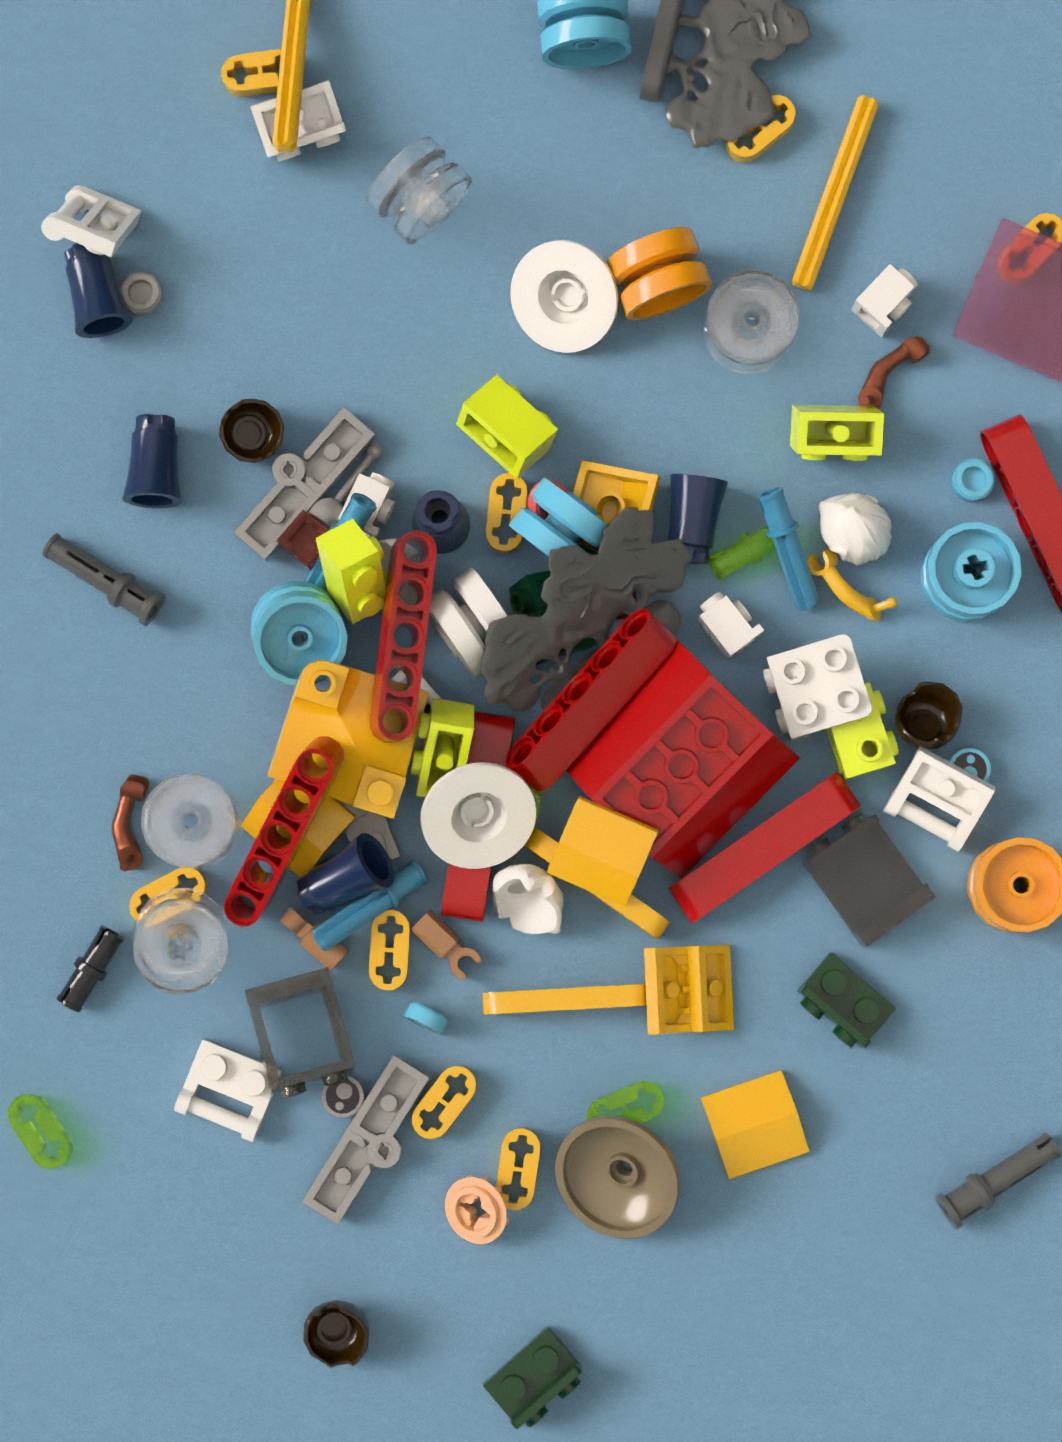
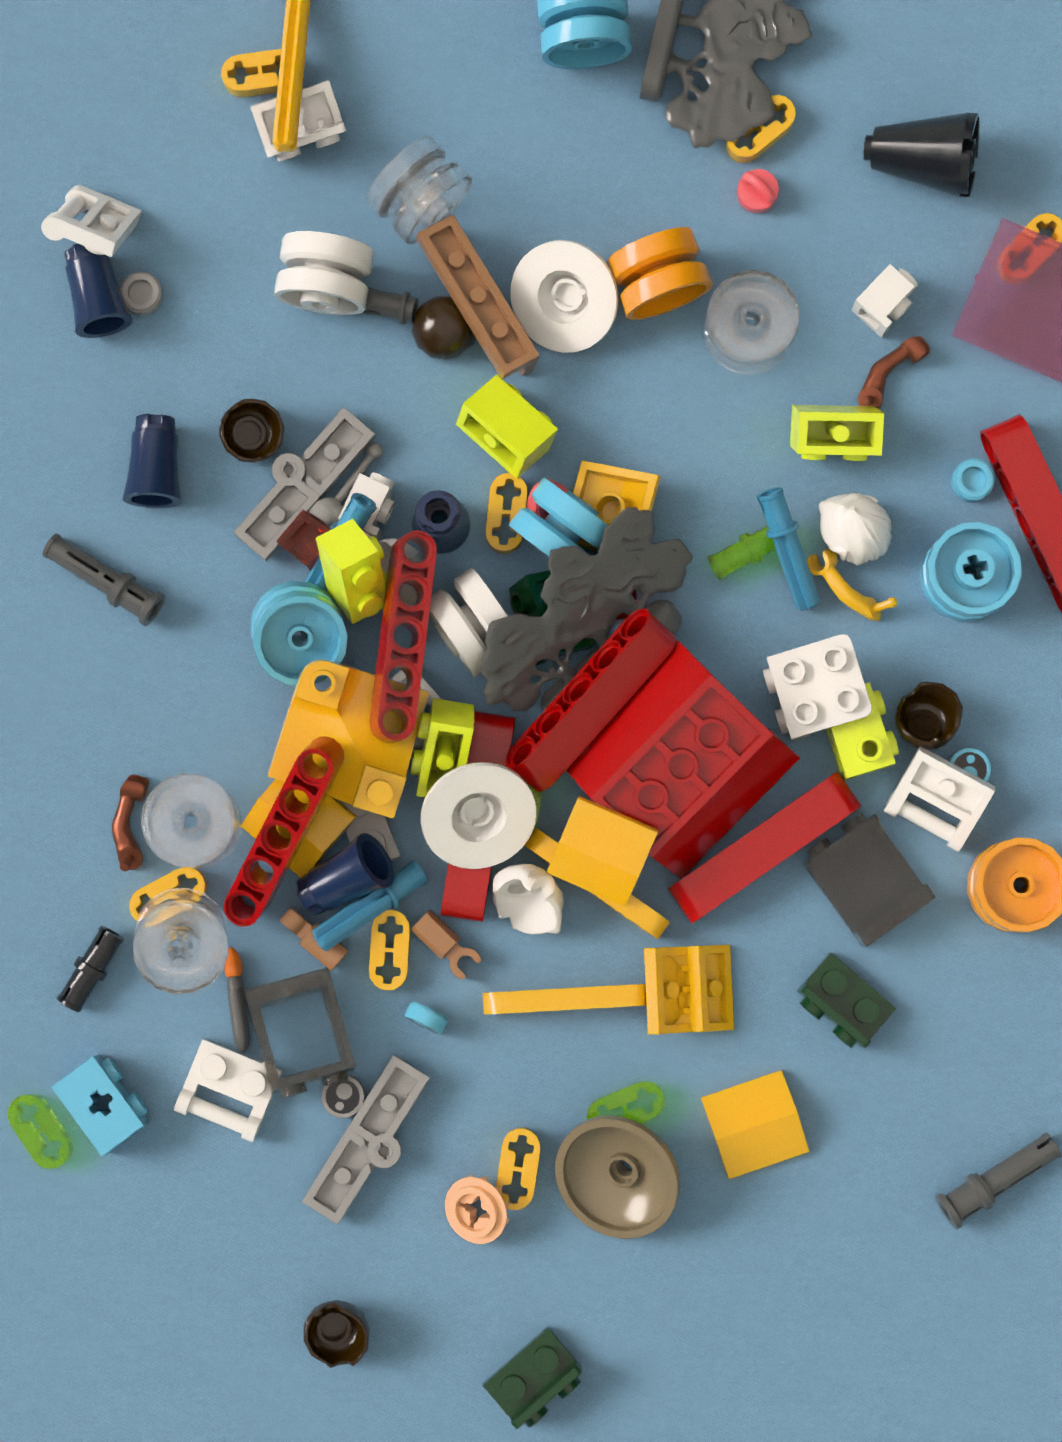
(79, 1095): none -> medium azure brick
(239, 1020): none -> dark grey piece
(324, 273): none -> white wheel
(391, 305): none -> dark grey pin
(436, 1095): yellow beam -> none
(441, 329): none -> dark brown hair
(478, 298): none -> medium nougat fence
(695, 512): dark blue plant -> none
(728, 624): white brick -> none
(757, 191): none -> coral tile
(835, 193): yellow axle -> none
(928, 151): none -> black cone

